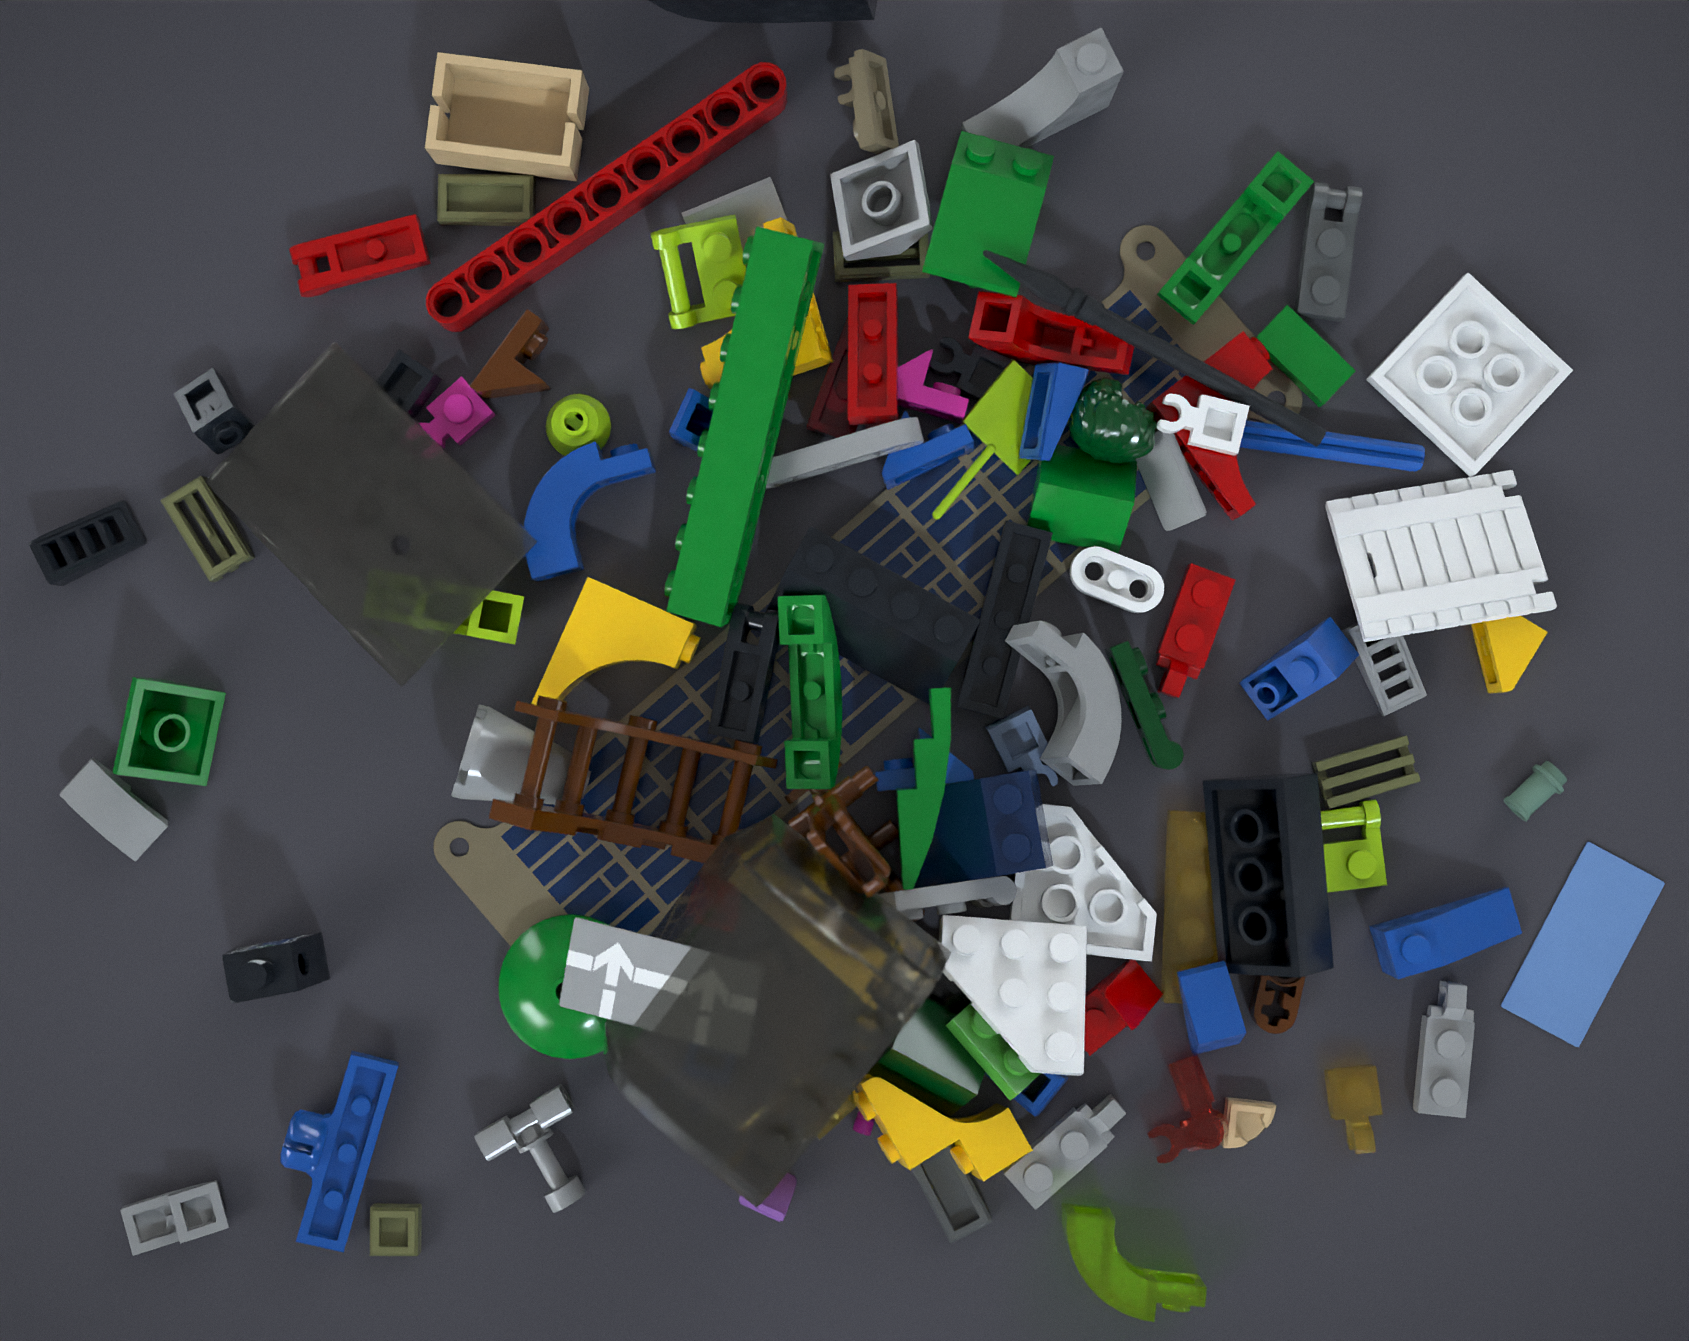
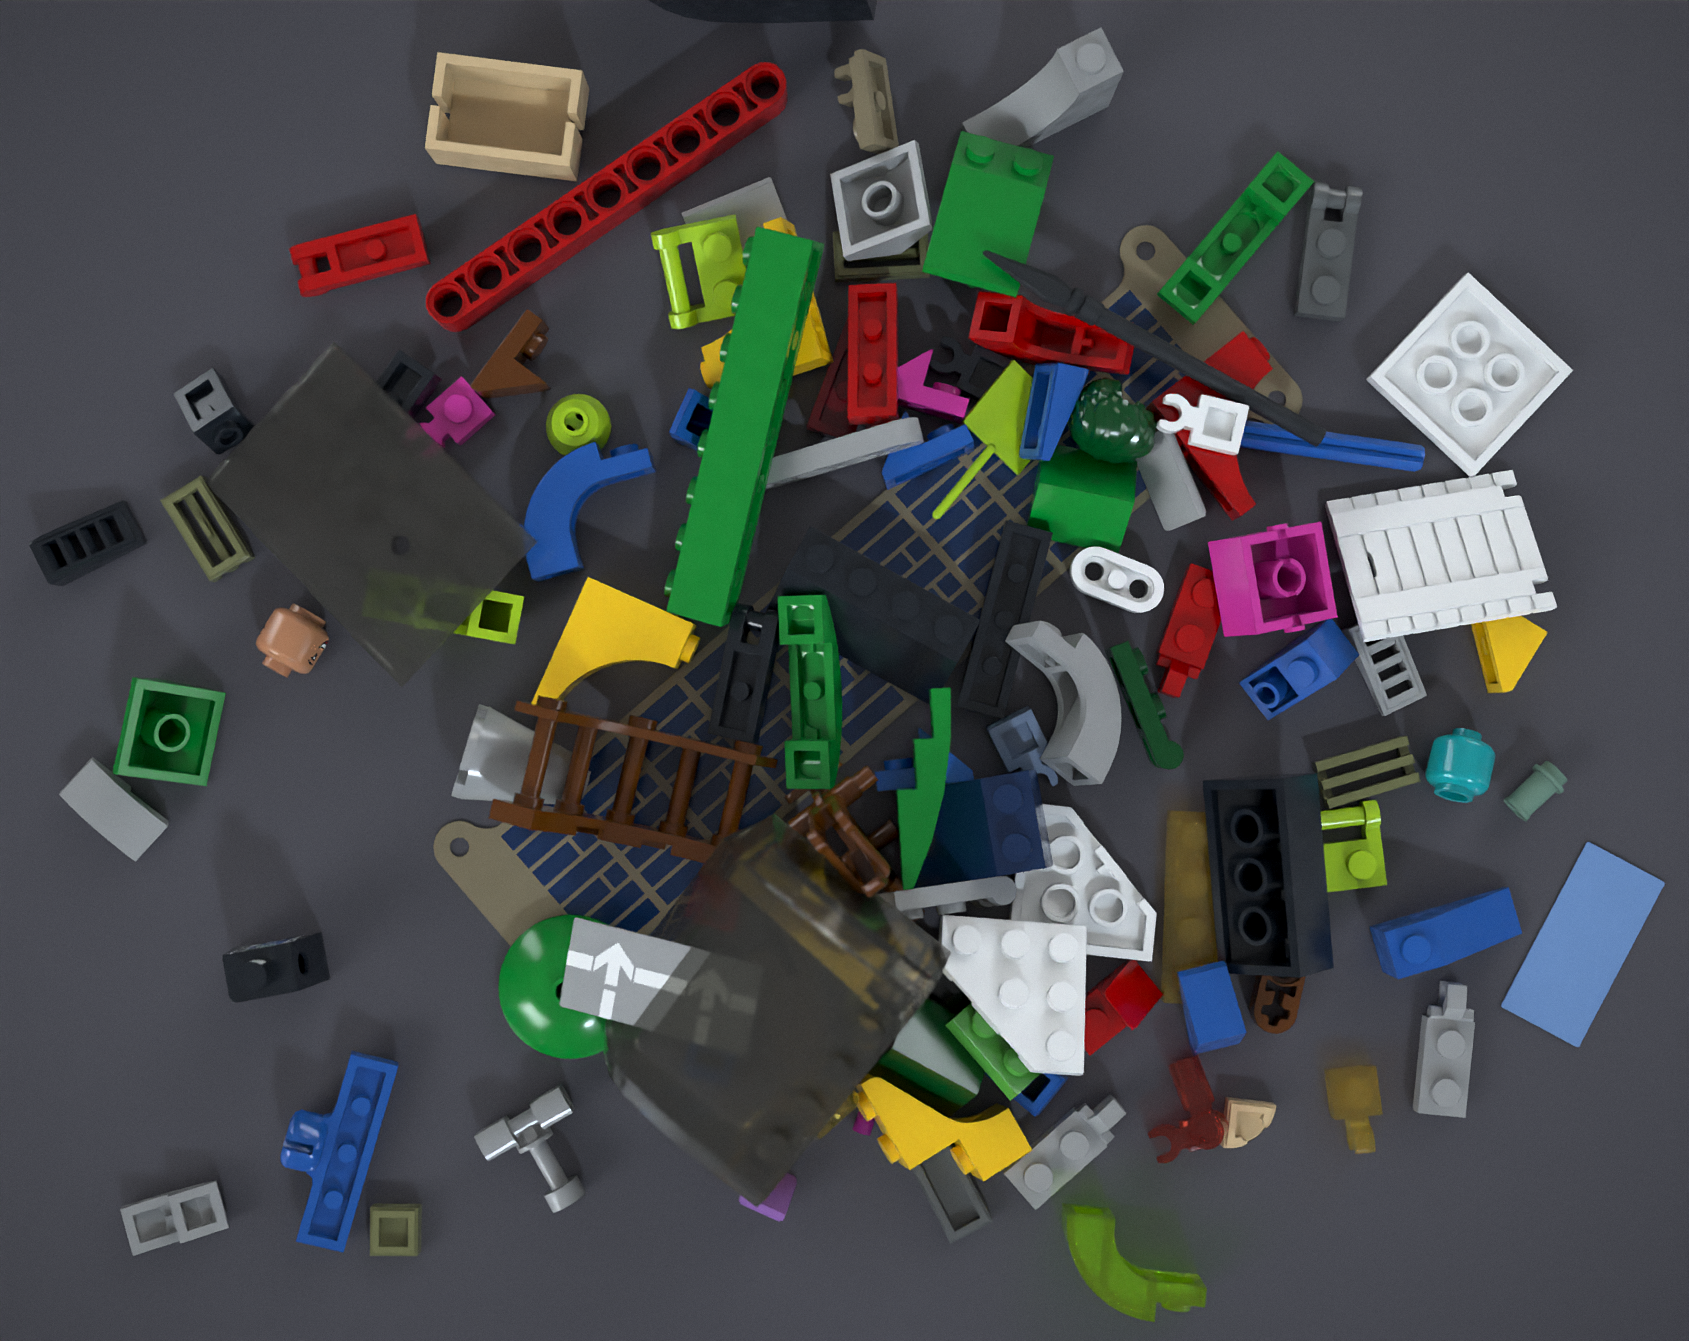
(292, 640): none -> nougat head
(485, 199): olive tile -> none
(1272, 580): none -> dark pink brick
(1304, 356): green tile -> none
(1460, 765): none -> teal head

